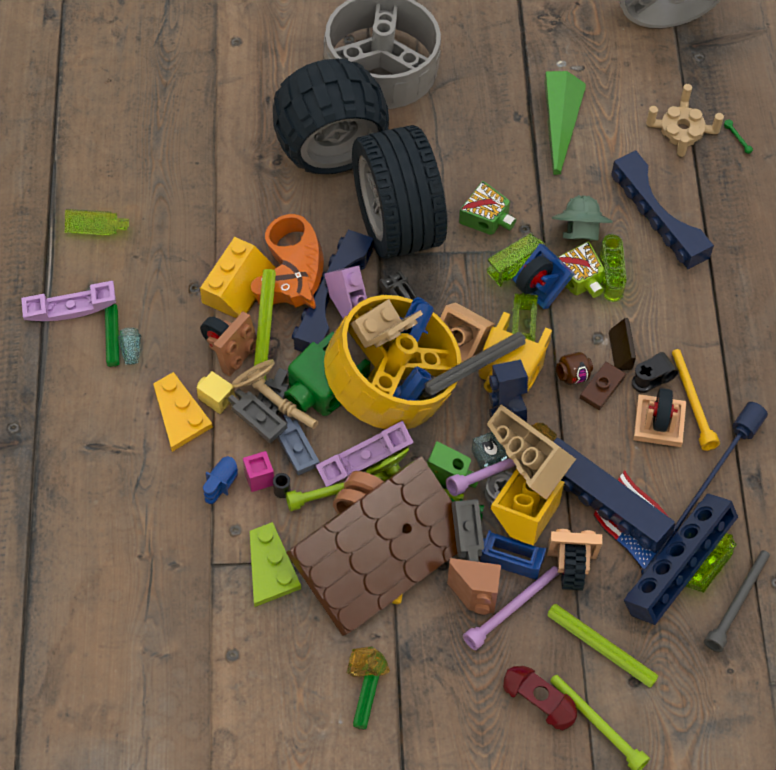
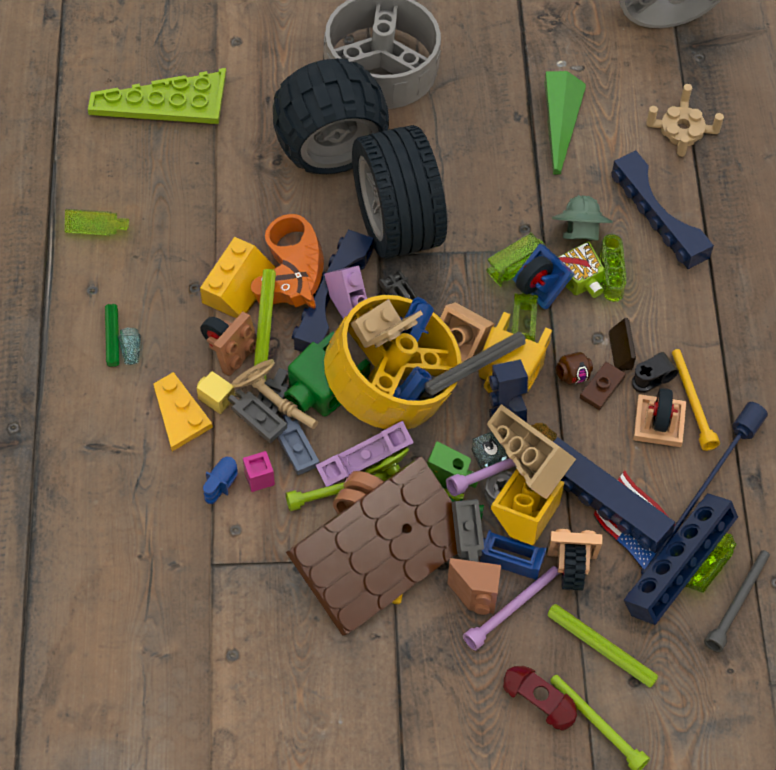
(70, 305): lavender slope -> none
(169, 99): none -> lime wing
(271, 567): lime wing -> none
(278, 480): black hinge -> none
(365, 701): green axle -> none
(367, 662): clear yellow plate -> none
(486, 210): torso -> none
(729, 125): green hinge -> none

